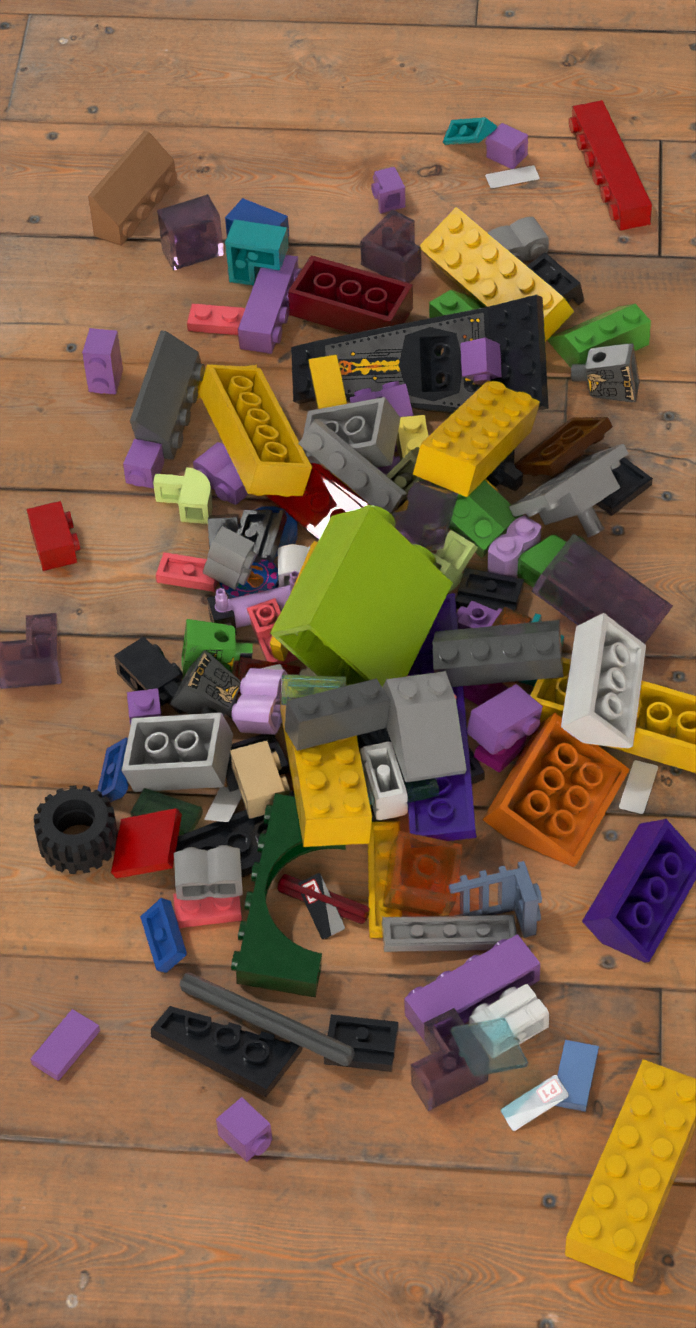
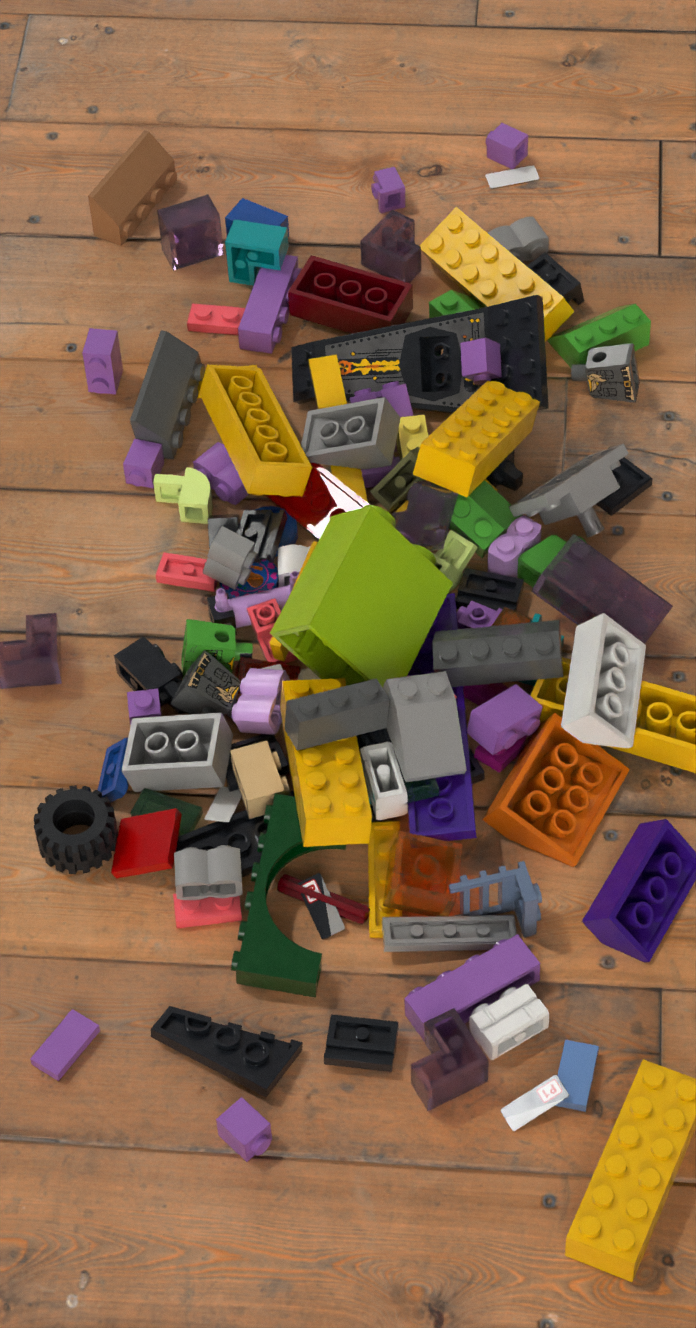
(52, 535): red brick -> none
(163, 935): blue plate -> none
(267, 1019): dark grey axle -> none
(302, 685): clear light blue tile -> none
(351, 467): light grey plate -> none
(468, 131): teal slope -> none
(489, 1047): clear light blue piece -> none
(564, 446): reddish brown plate -> none
(610, 165): red brick -> none
(638, 787): white sticker -> none

